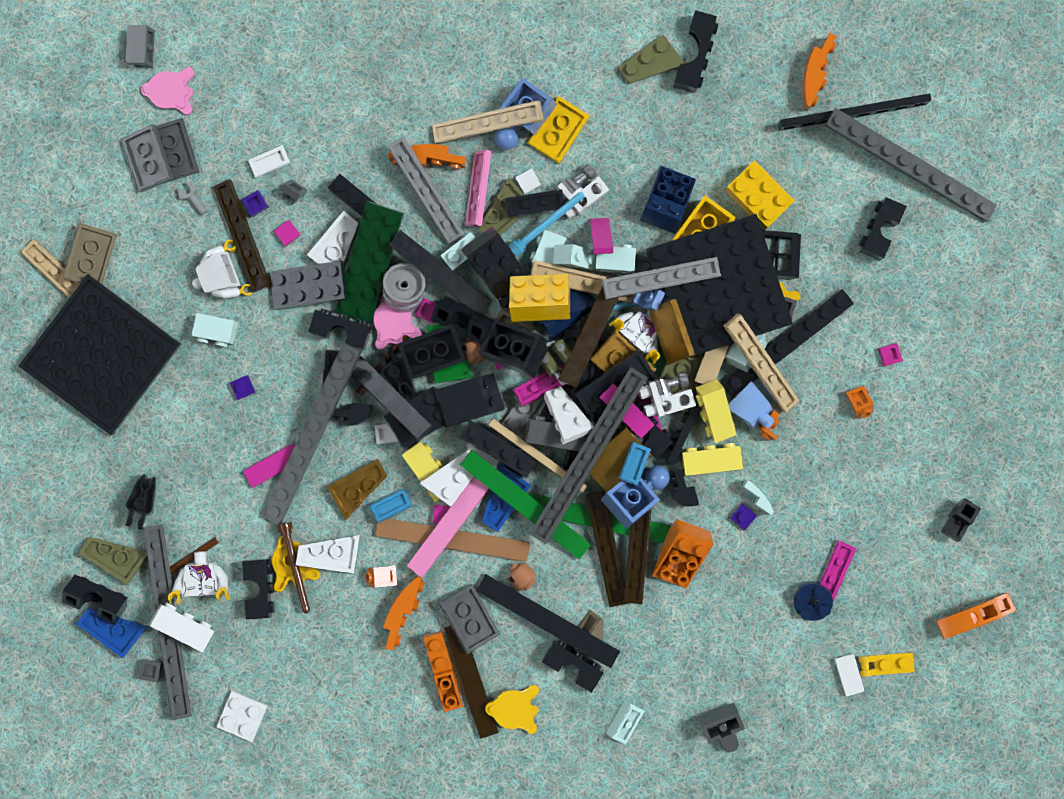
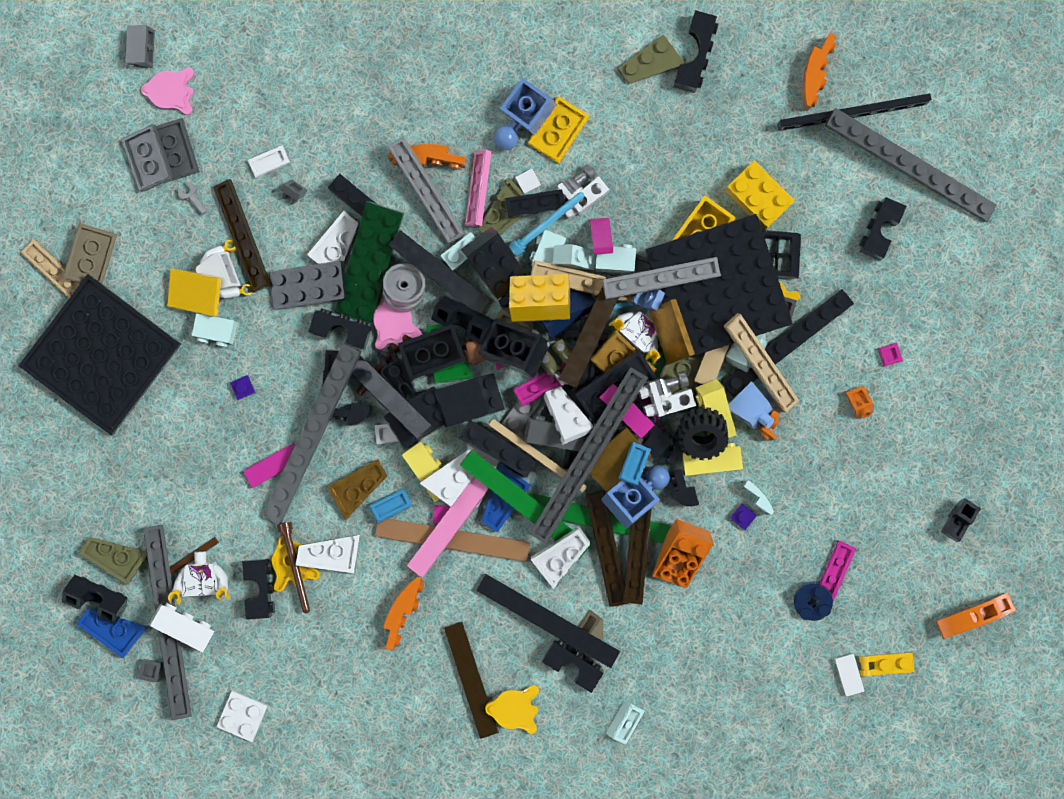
(141, 501): black hinge -> none
(194, 292): none -> yellow tile
(255, 203): dark purple plate -> none
(287, 233): dark pink tile -> none
(381, 576): bracket -> none
(426, 310): dark pink tile -> none
(443, 671): orange slope -> none
(469, 618): dark grey tile -> none
(487, 122): tan tile -> none
(521, 576): nougat head -> none
(559, 556): none -> white wing
(668, 199): dark blue slope -> none
(704, 446): none -> black tyre
(722, 726): dark grey brick -> none

